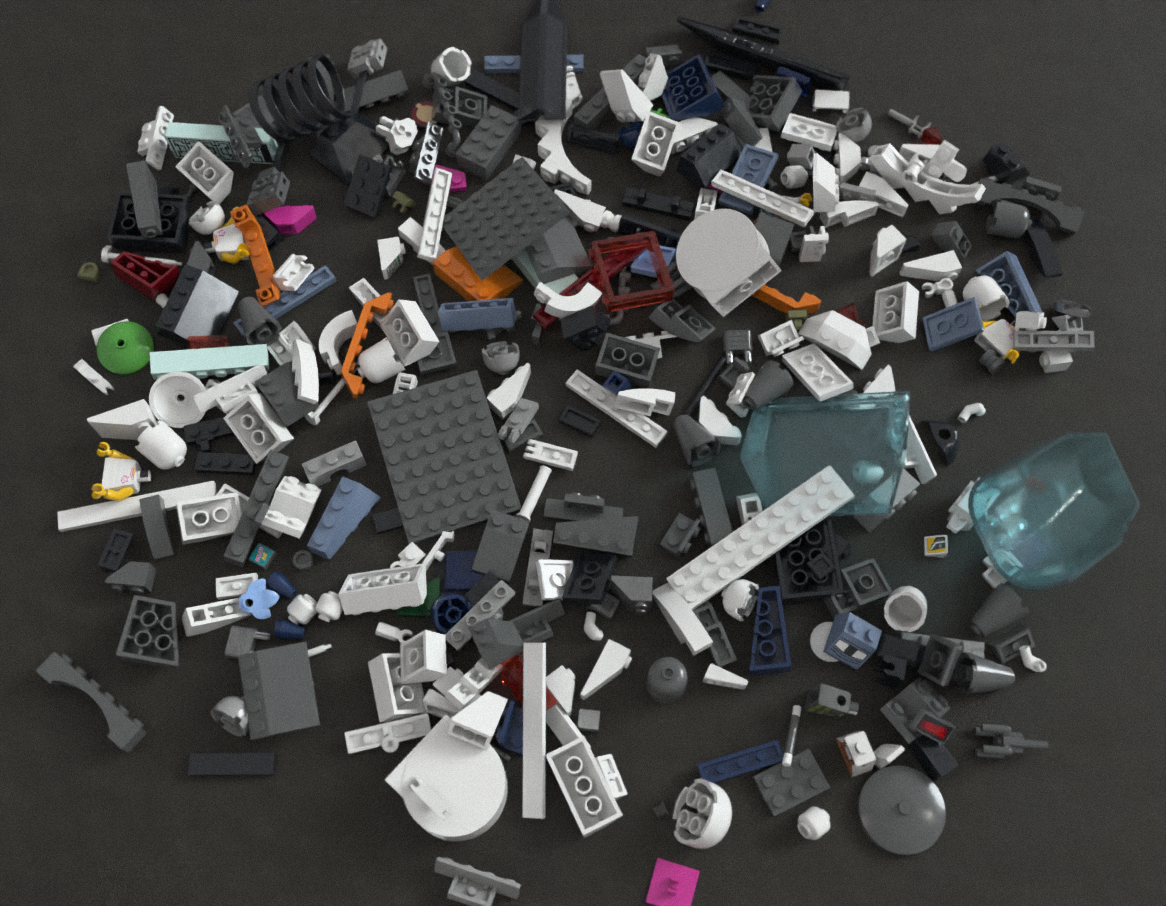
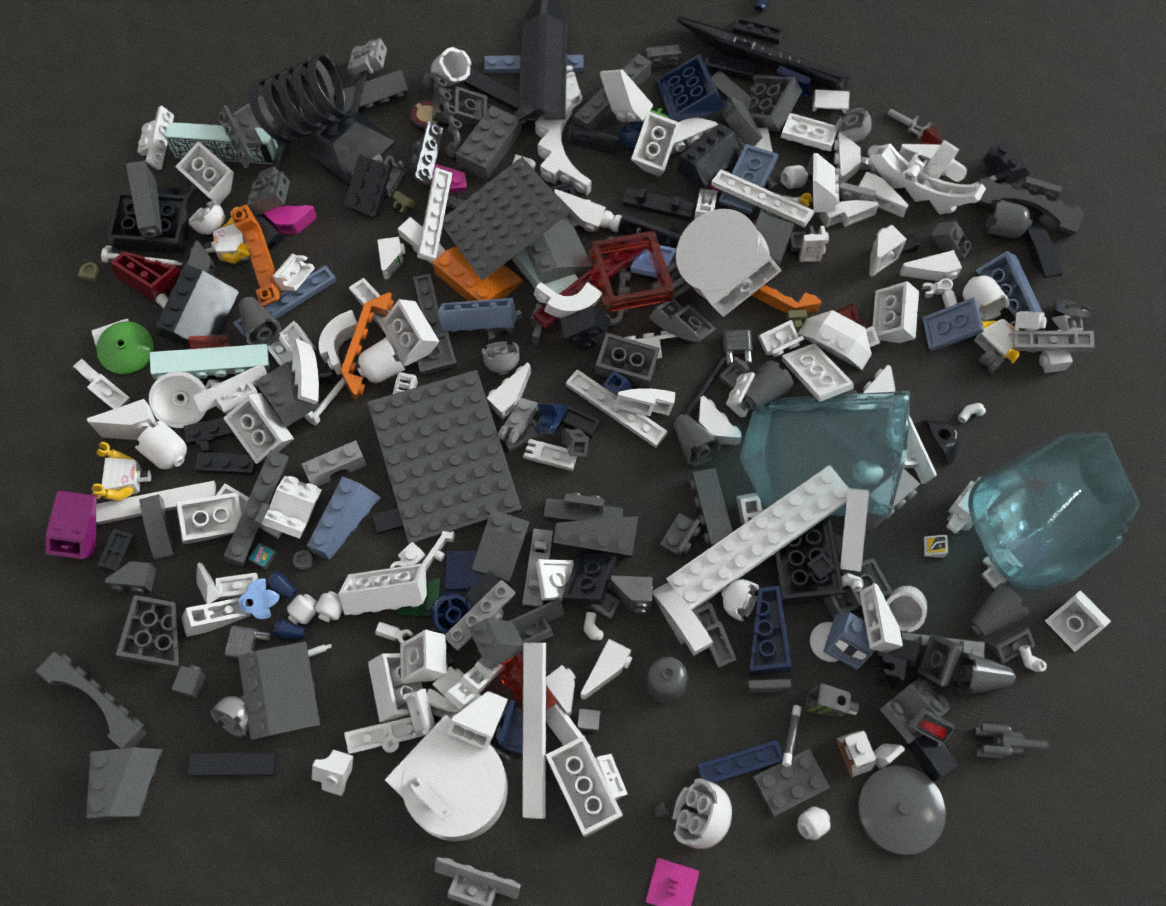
(72, 525): none -> magenta slope
(108, 392): none -> white plate
(120, 782): none -> dark grey wedge
(189, 681): none -> dark grey brick
(206, 584): none -> white slope
(333, 771): none -> white brick
(399, 135): white hinge -> none
(420, 712): none -> white hinge
(534, 493): white pin -> none
(550, 418): none -> dark blue slope
(575, 441): none -> dark grey leg
(653, 77): white slope -> none
(719, 676): white slope -> none
(766, 686): none -> dark grey tile
(801, 155): light grey brick -> none
(853, 581): none -> white arm
(854, 529): none -> white tile
(880, 623): none -> white slope
(1077, 621): none -> white slope

